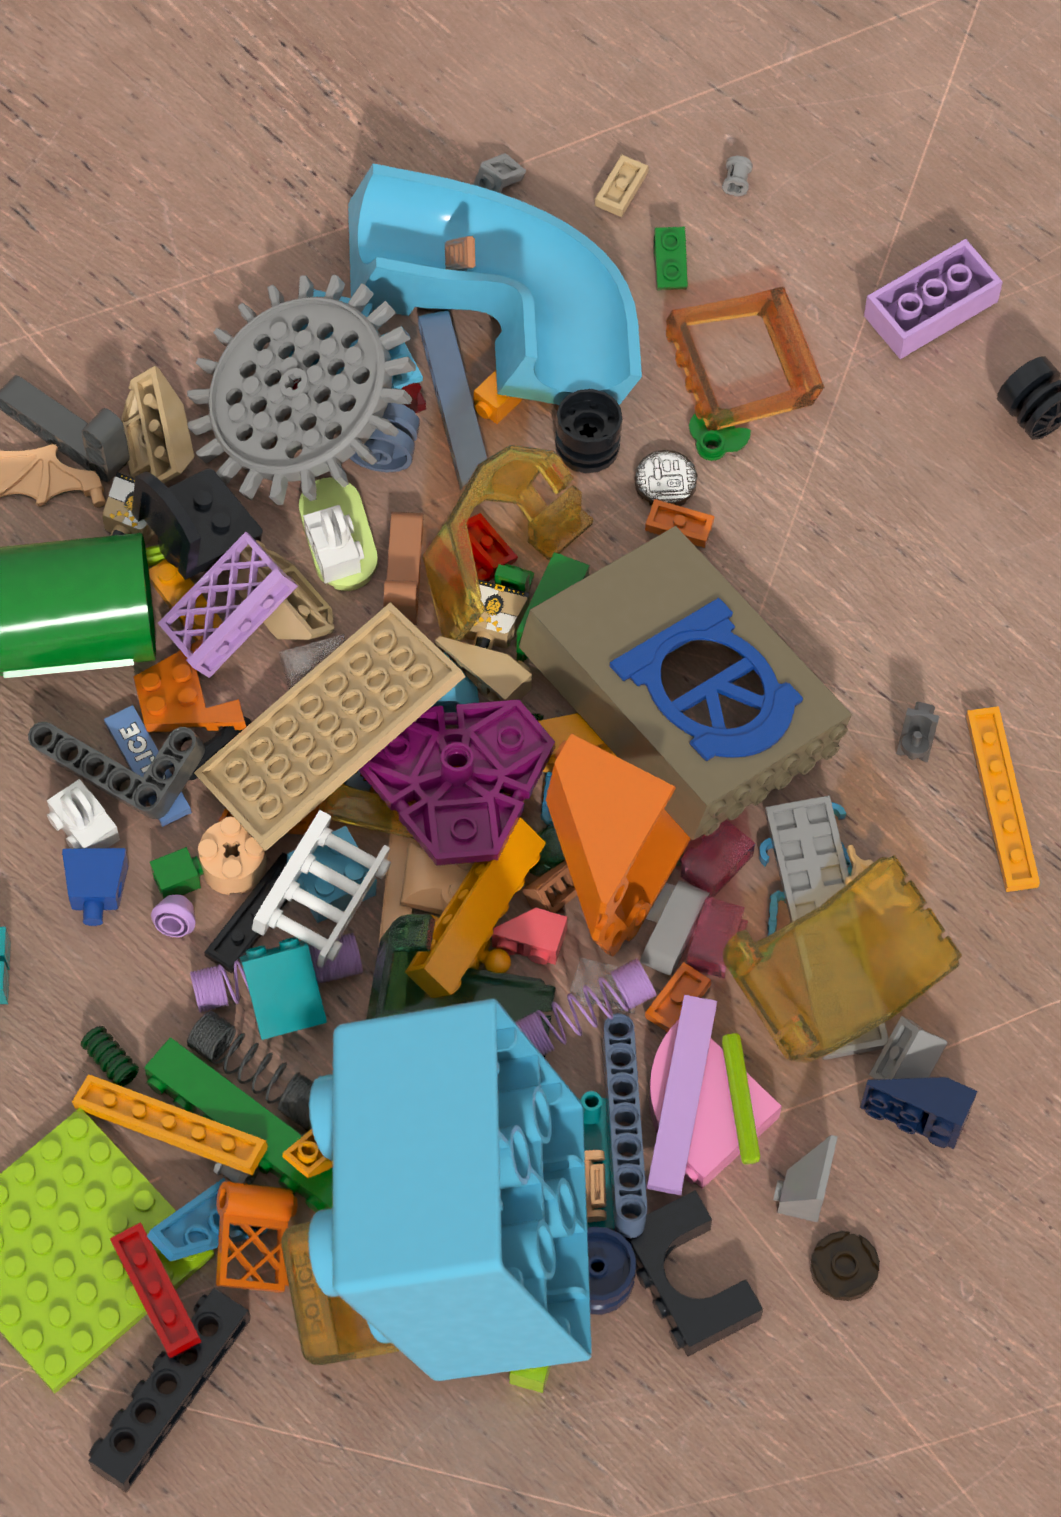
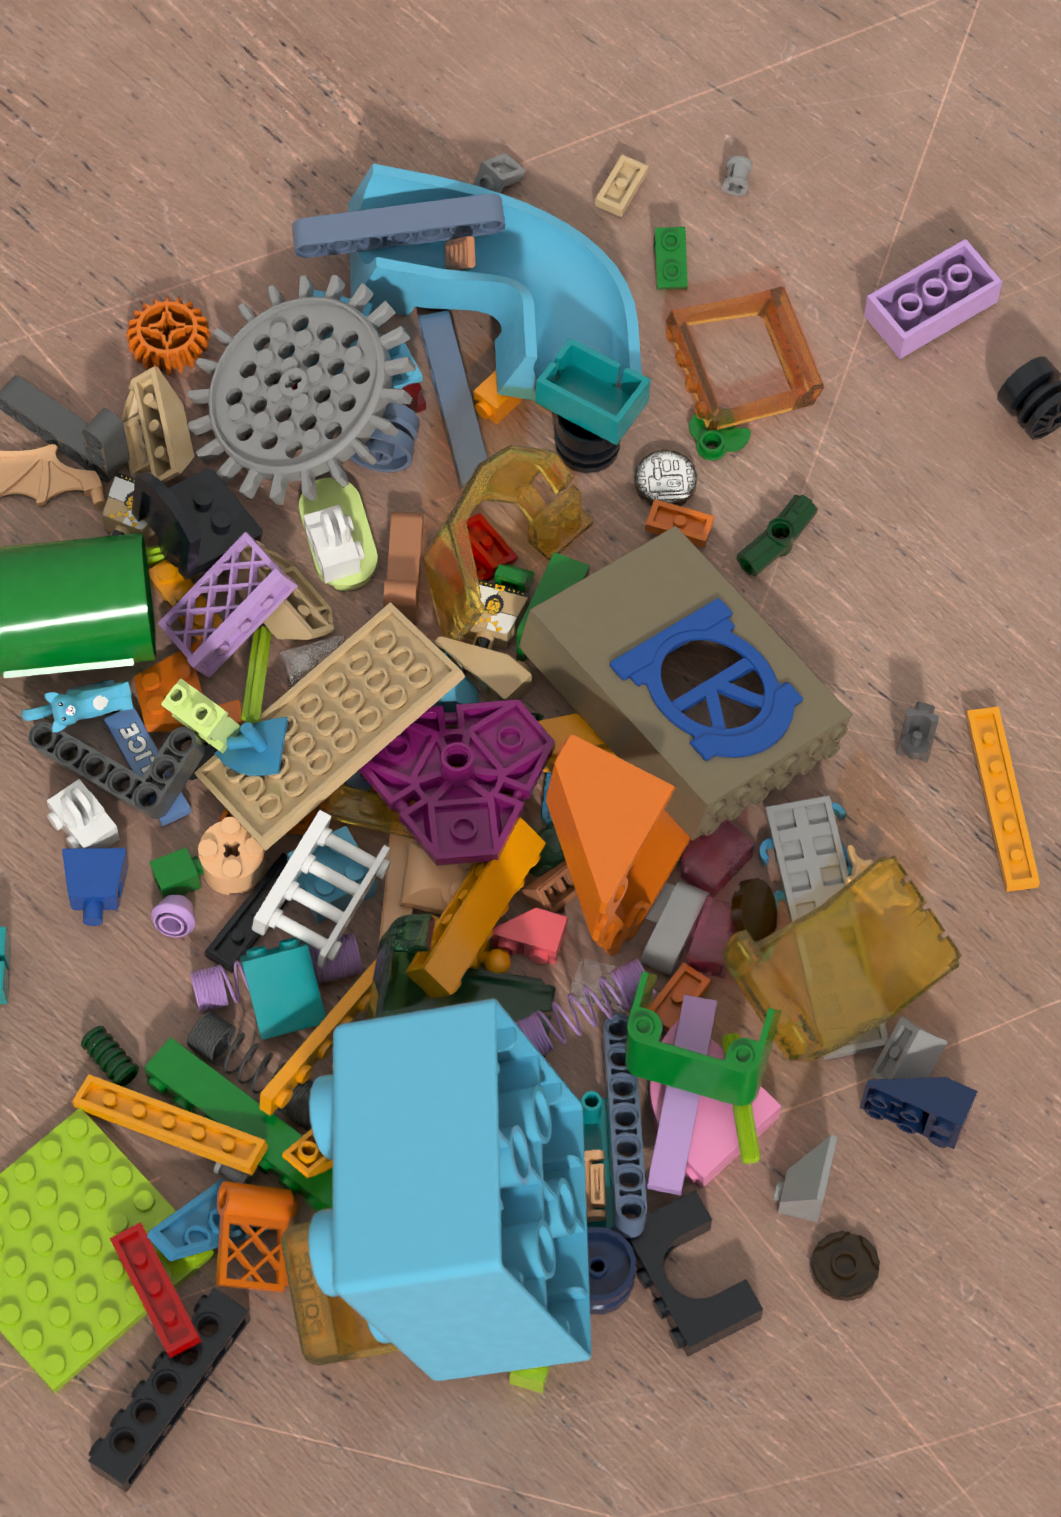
(82, 703): none -> medium azure animal
(150, 328): none -> orange gear
(200, 715): none -> yellowish green hips
(256, 675): none -> lime axle
(256, 748): none -> dark azure shield
(317, 1045): none -> light orange plate
(398, 225): none -> sand blue beam
(590, 392): none -> teal piece
(728, 1080): none -> green windscreen
(754, 909): none -> dark brown tile
(766, 547): none -> dark green piece

